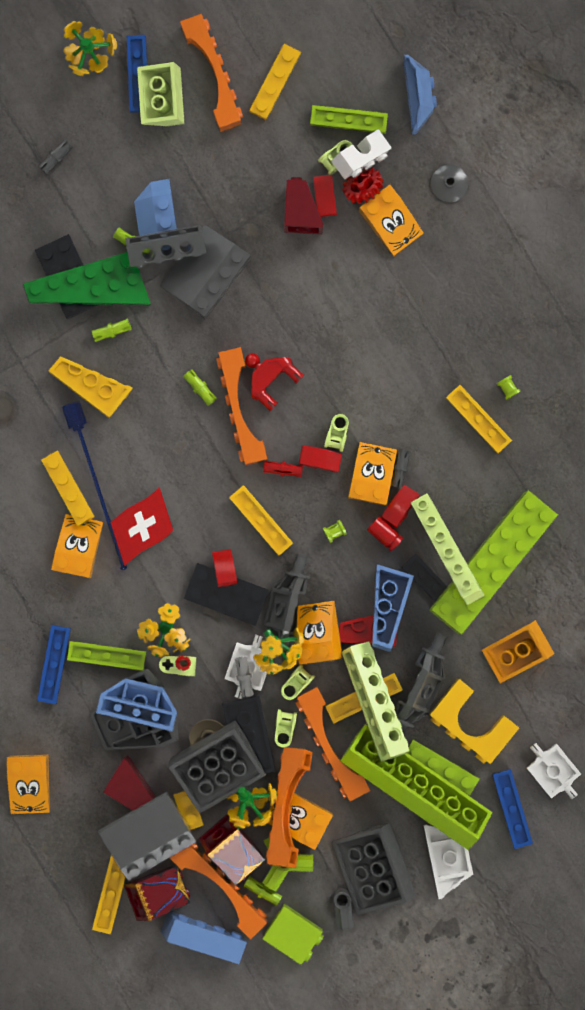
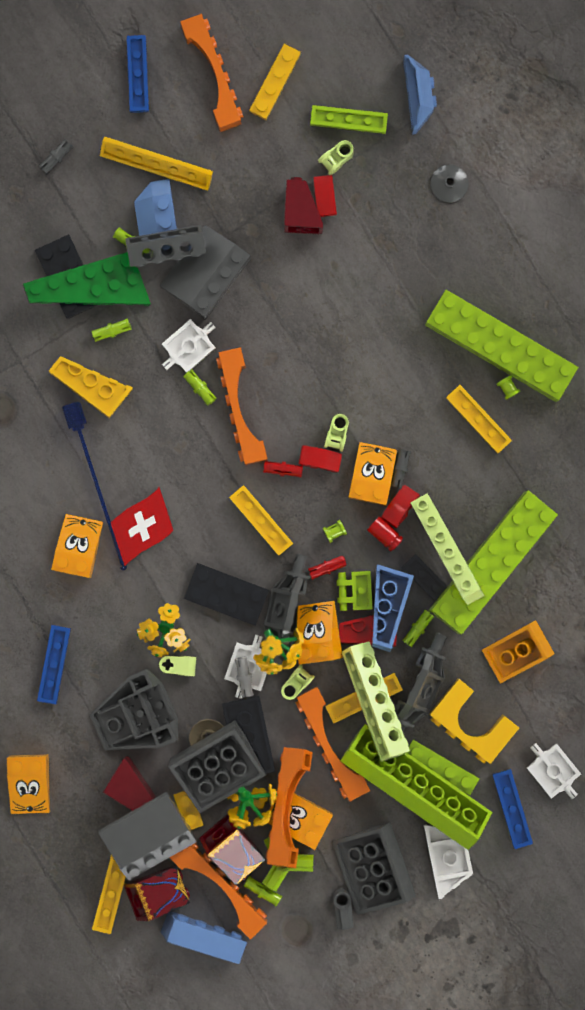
(68, 488): yellow plate -> none
(93, 40): yellow plant -> none
(106, 655): lime plate -> none
(139, 704): medium blue wedge -> none
(156, 163): none -> yellow plate
(160, 94): yellowish green slope -> none
(188, 346): none -> white plate
(188, 663): red pin -> none
(224, 568): red slope -> none
(267, 373): red connector -> none
(285, 726): yellowish green piece -> none
(293, 934): lime brick -> none
(327, 567): none -> red axle
(351, 161): white arch -> none
(361, 590): none -> lime plate
(363, 186): red gear -> none
(391, 220): light orange slope -> none
(418, 628): none -> lime pin
(501, 346): none -> lime brick

